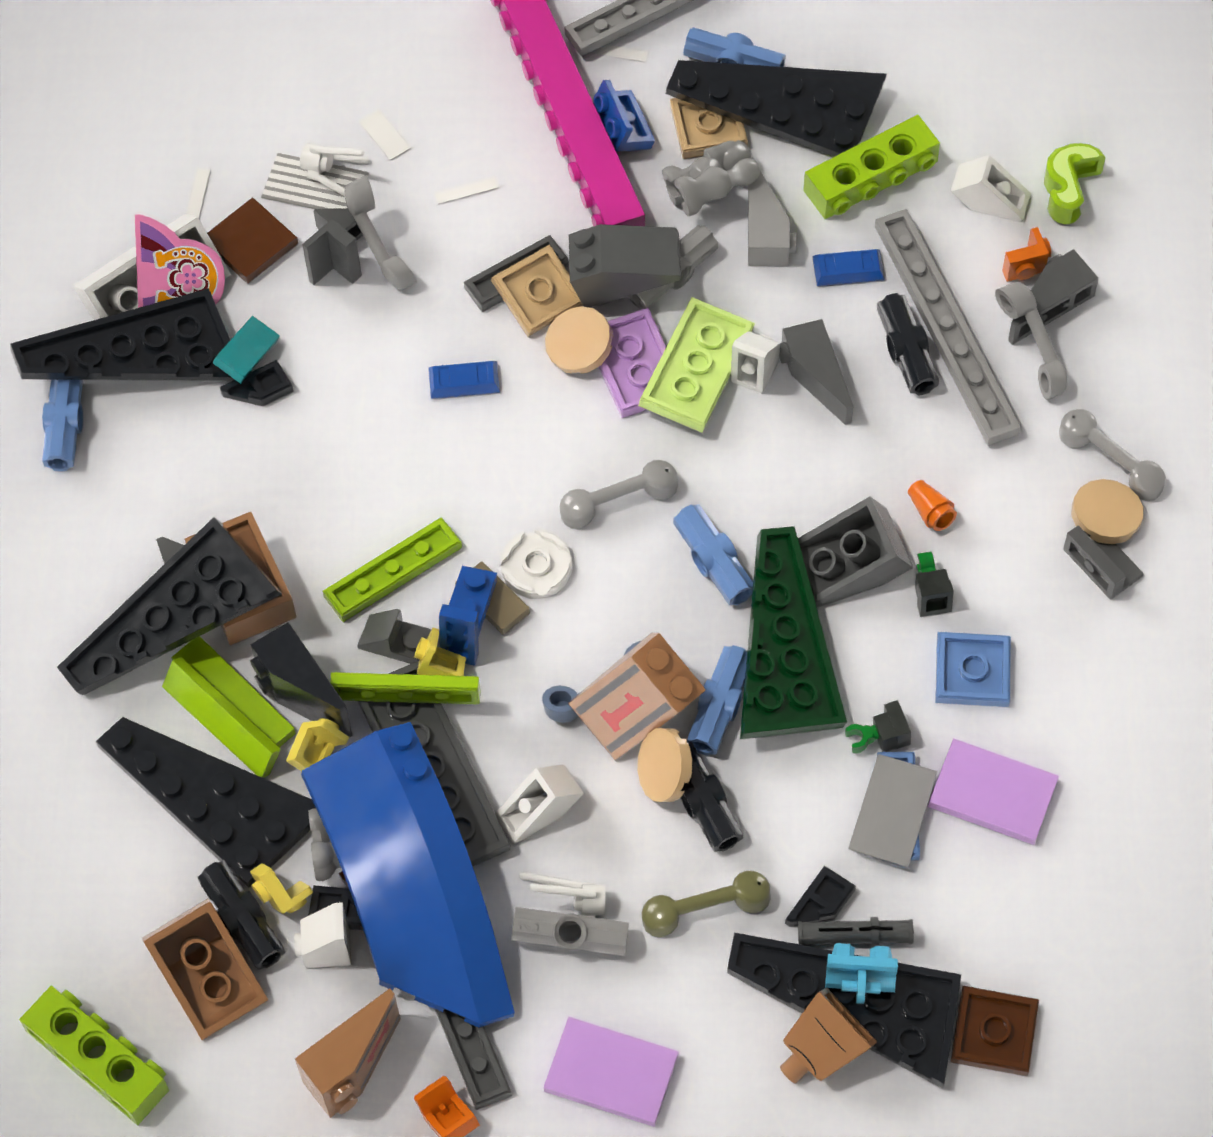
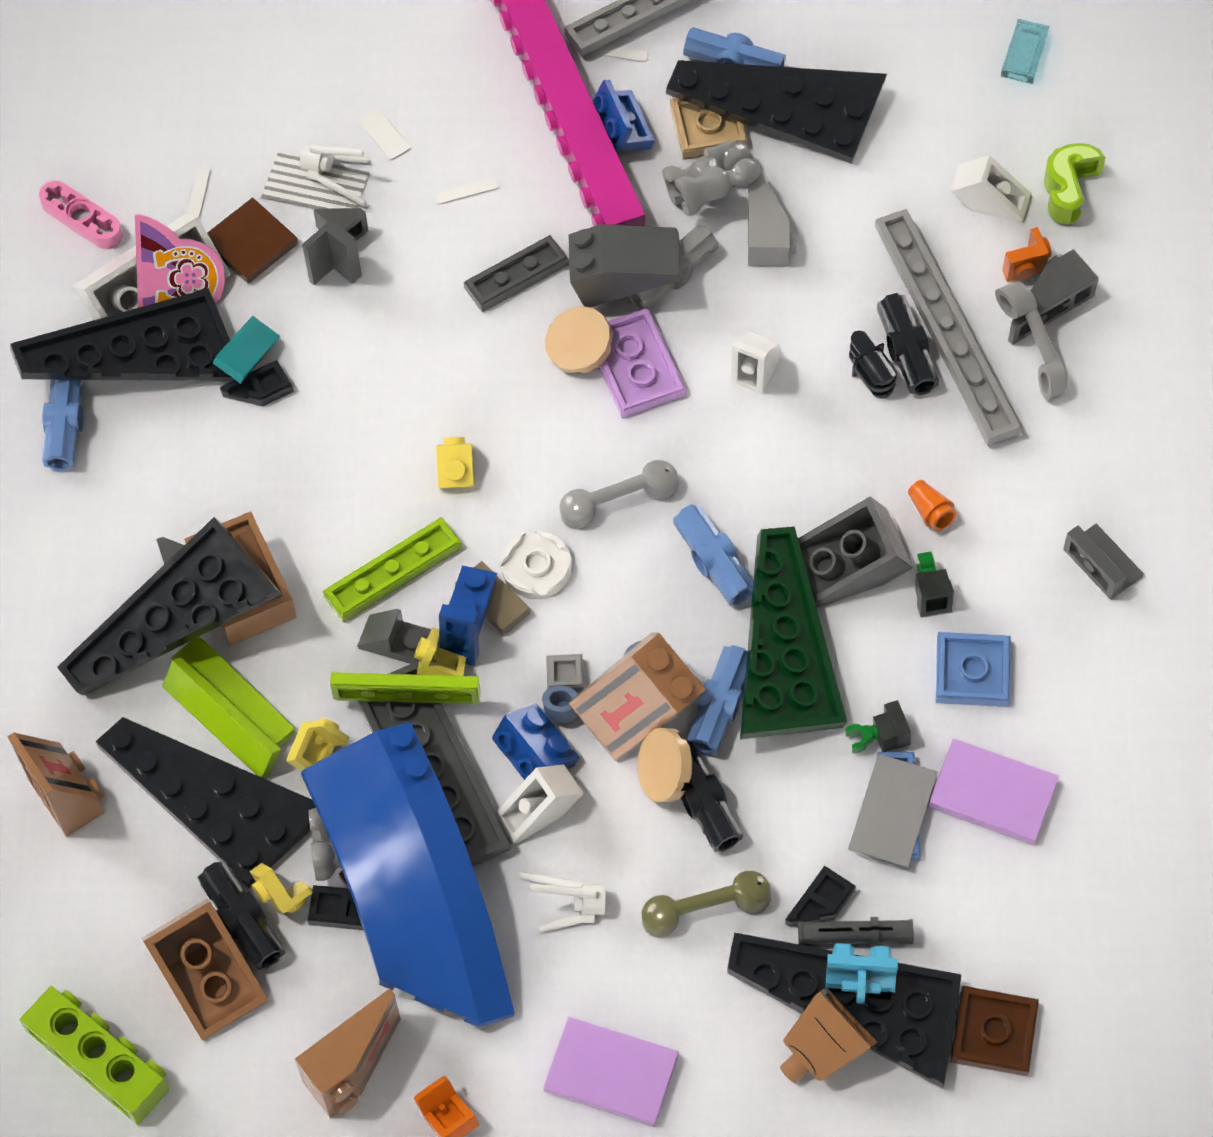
(58, 781): none -> medium nougat slope
(85, 227): none -> bright pink beam
(296, 679): black slope -> none
(324, 938): white slope -> none
(359, 201): light grey piece -> none
(455, 463): none -> light yellow bracket
(464, 379): blue tile -> none
(475, 1059): dark grey tile -> none
(532, 741): none -> blue bracket
(536, 290): tan tile -> none
(565, 671): none -> light grey tile
(596, 933): light grey piece -> none
(694, 365): yellowish green tile -> none
(815, 366): dark grey slope -> none
(848, 267): blue tile -> none
(855, 167): lime brick -> none
(872, 365): none -> black arm
(1025, 51): none -> clear light blue tile
(1080, 429): light grey piece -> none
(1107, 511): tan tile -> none

